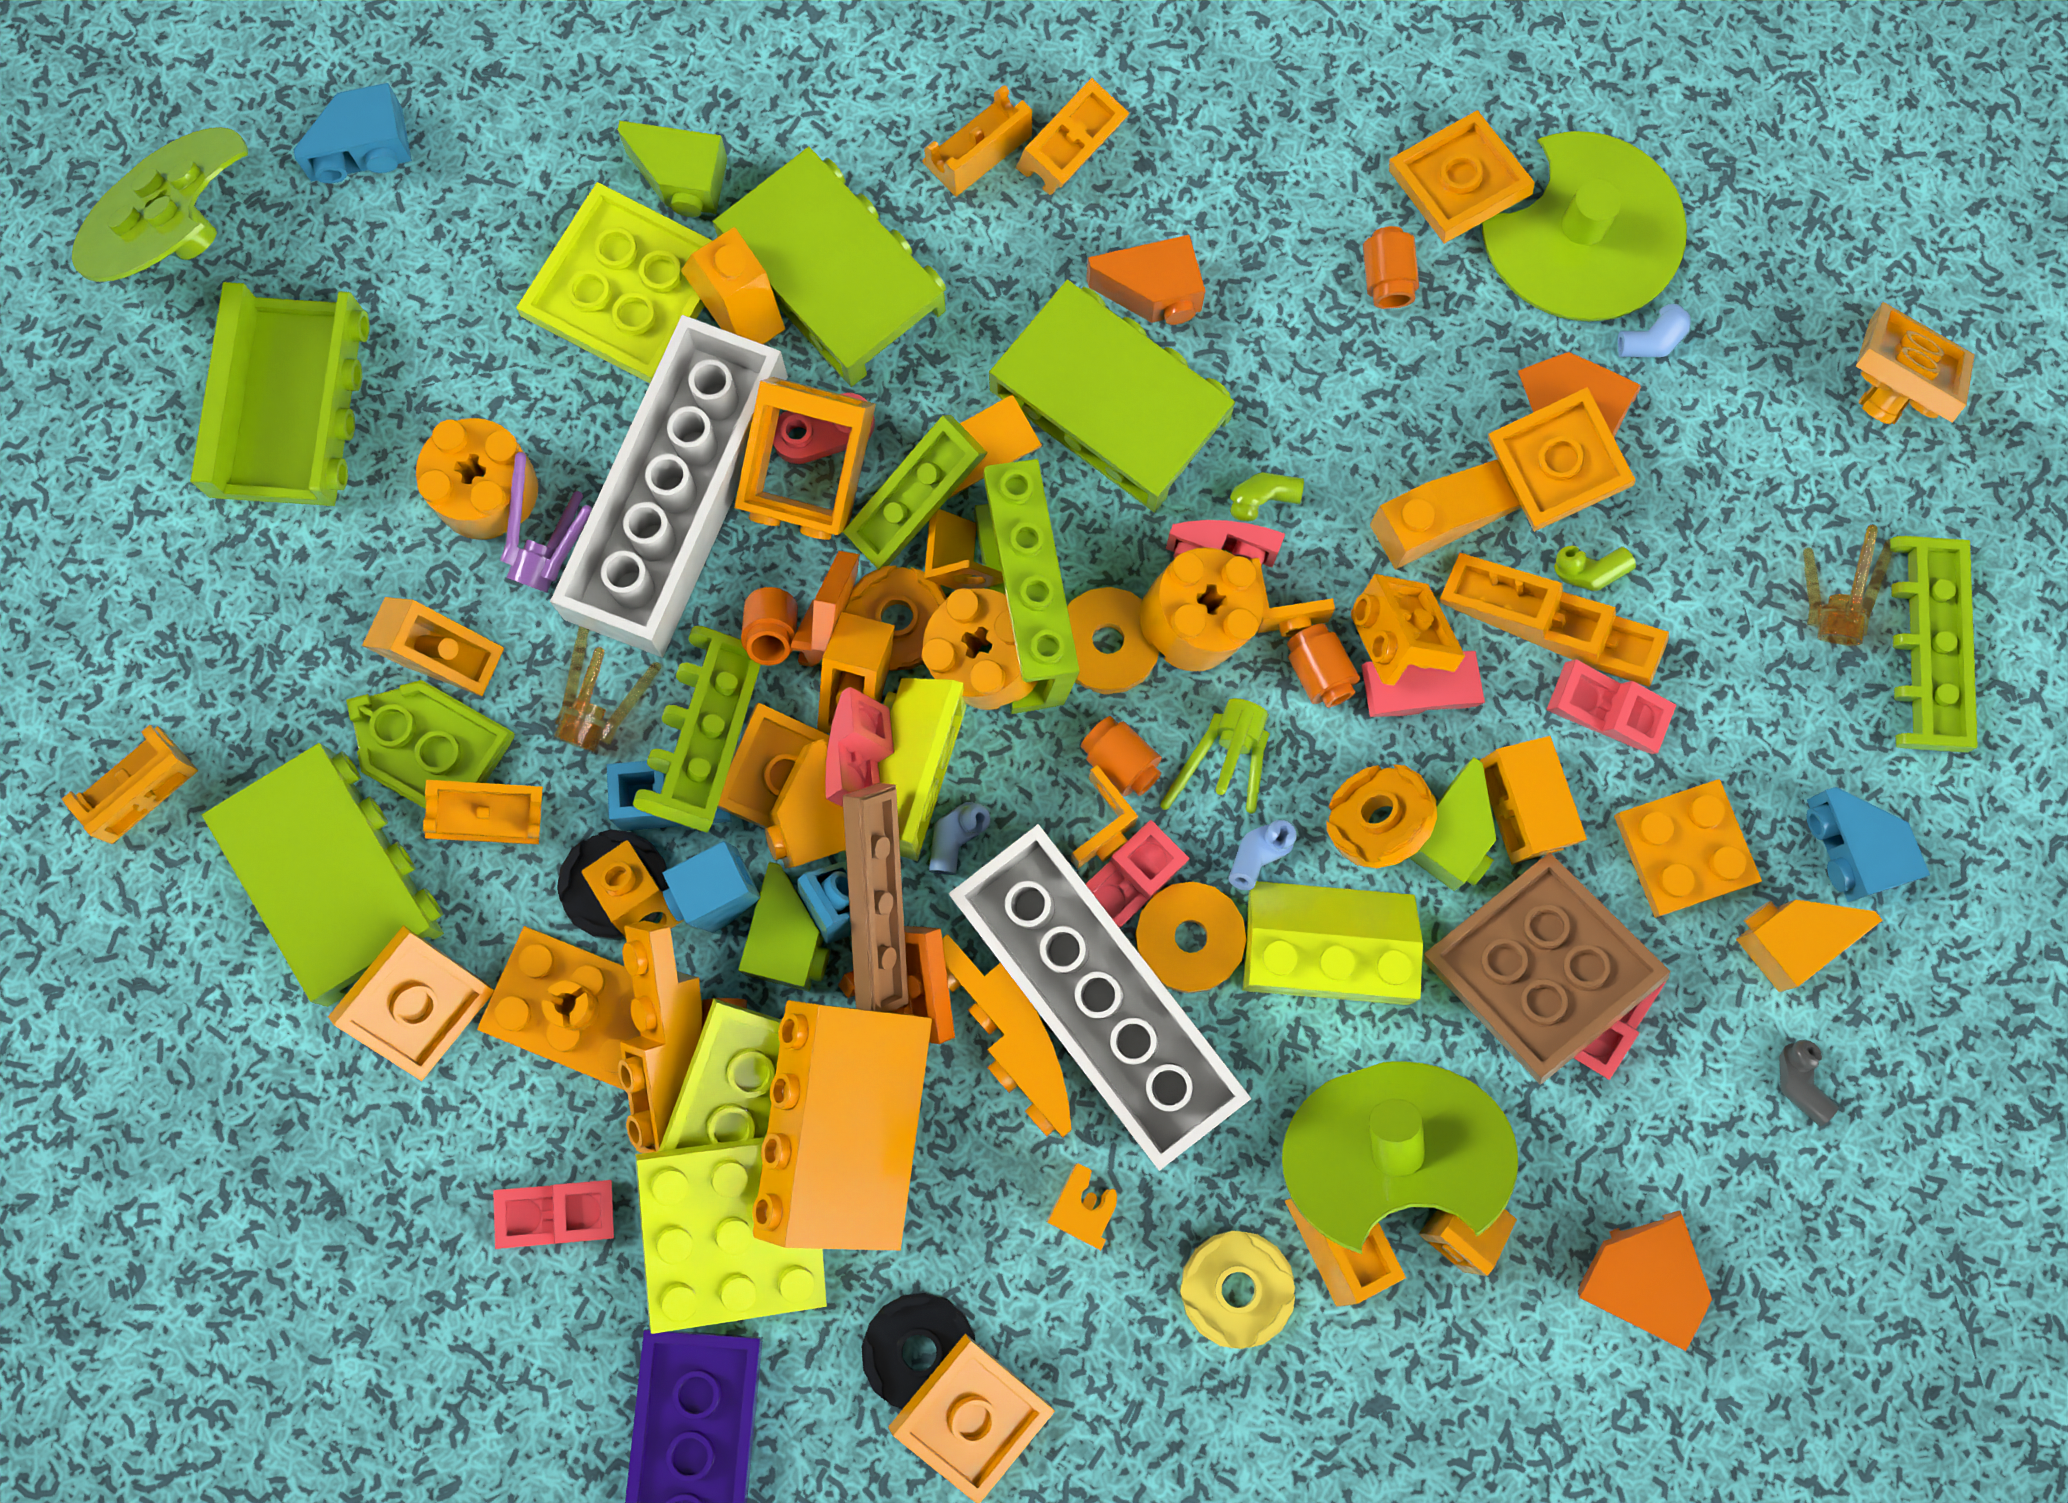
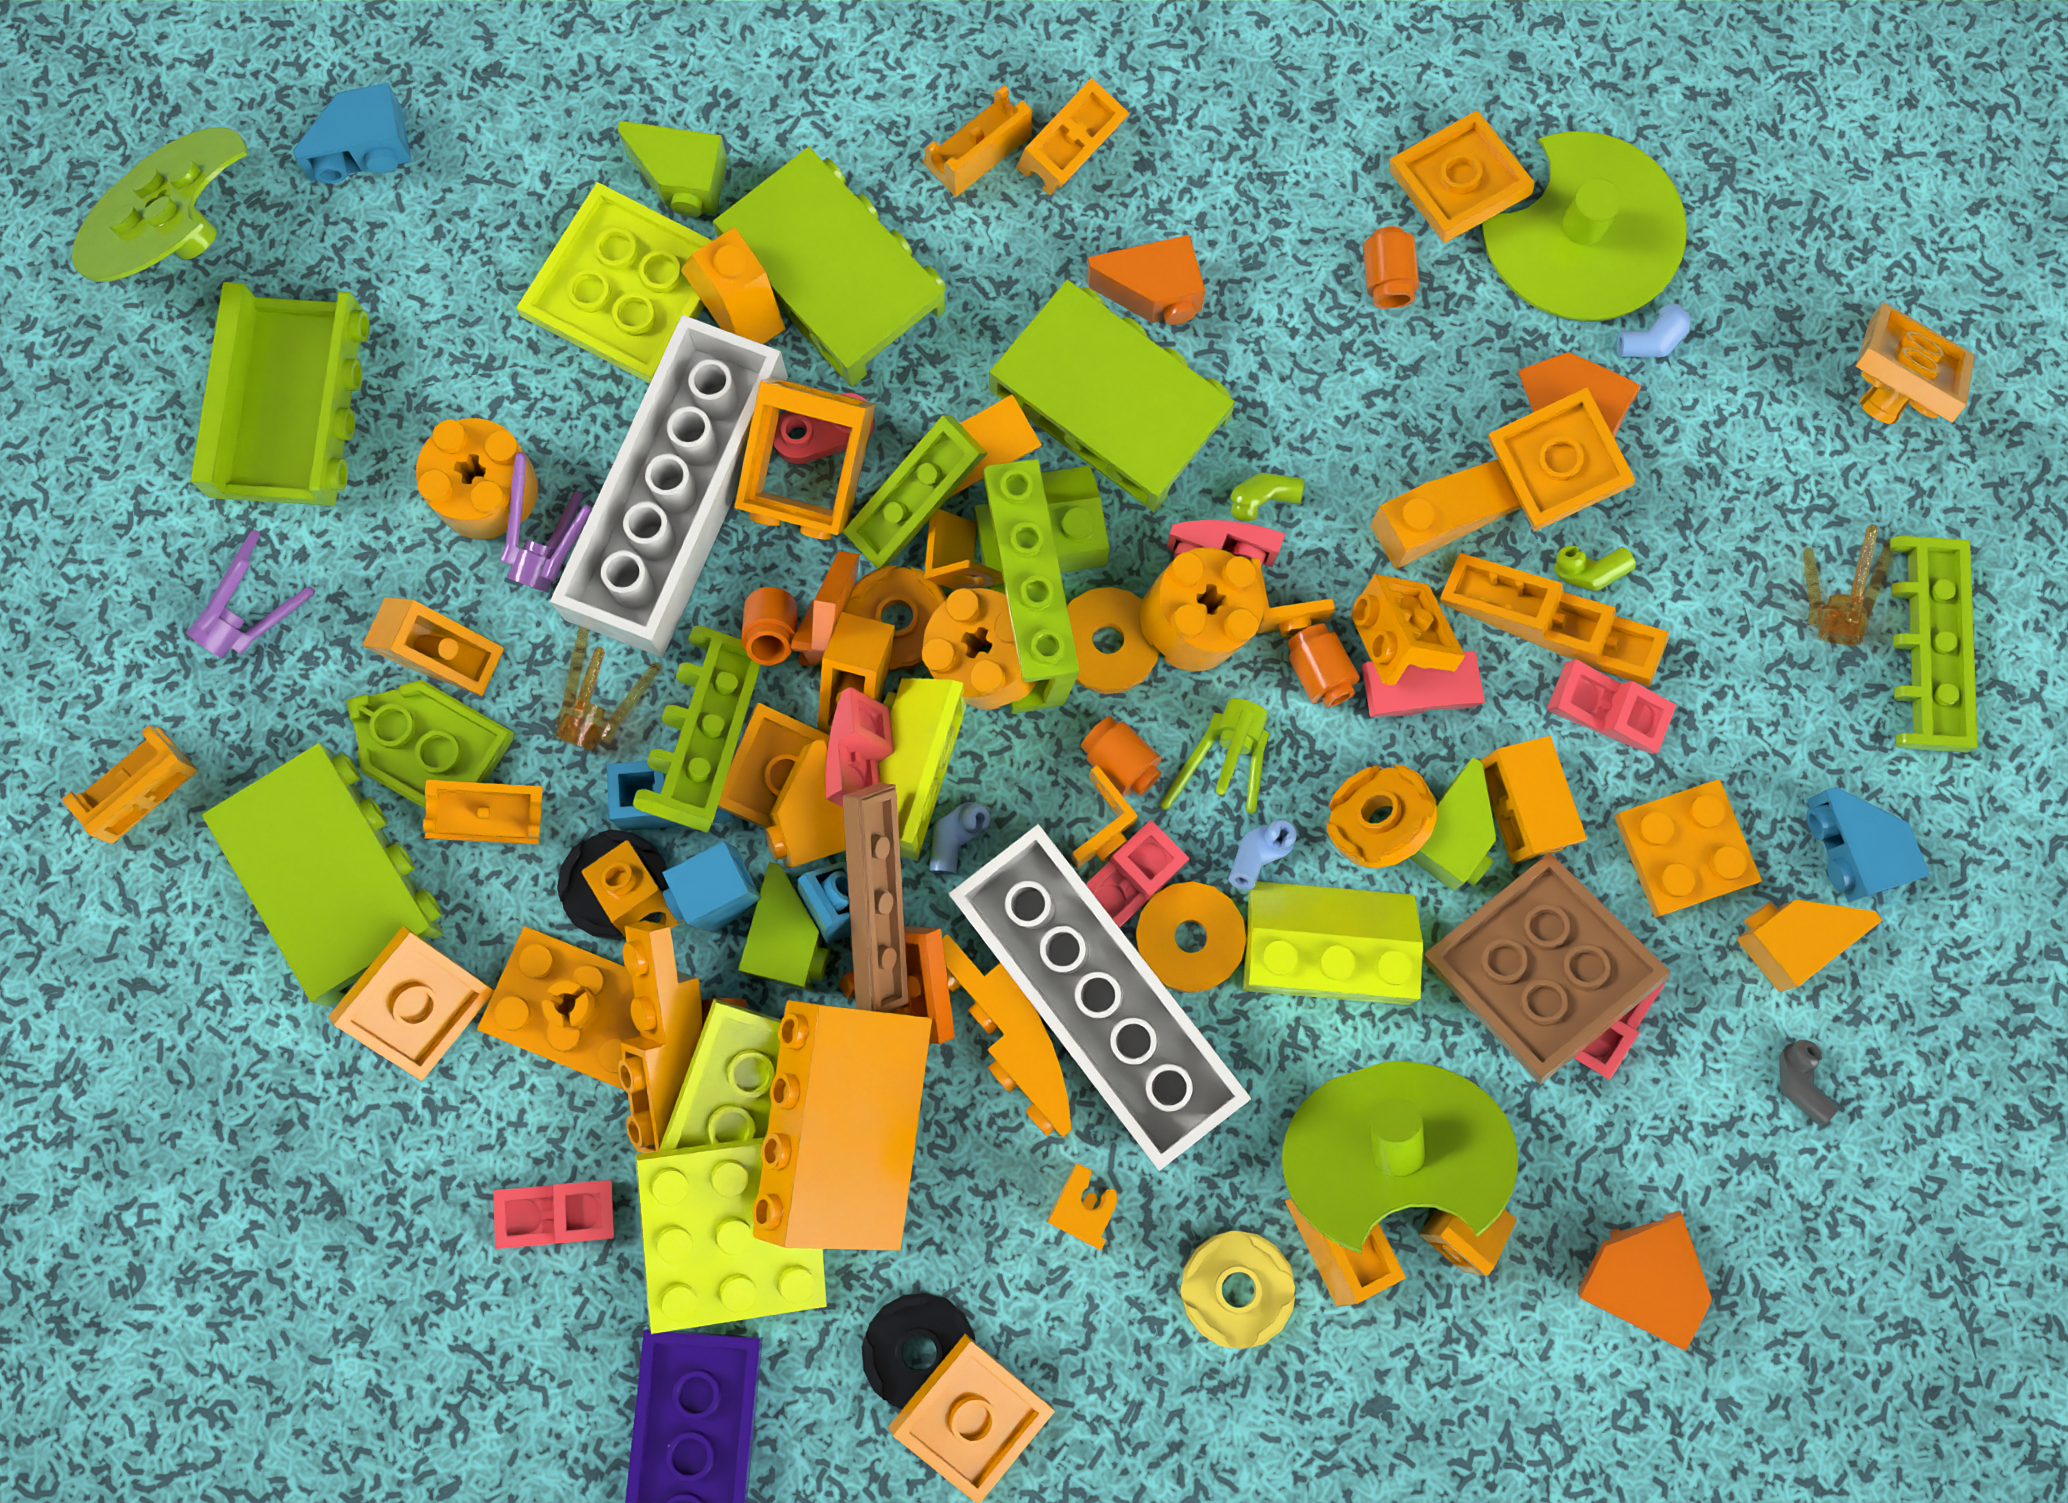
(220, 626): none -> medium lavender plant
(1076, 518): none -> lime slope

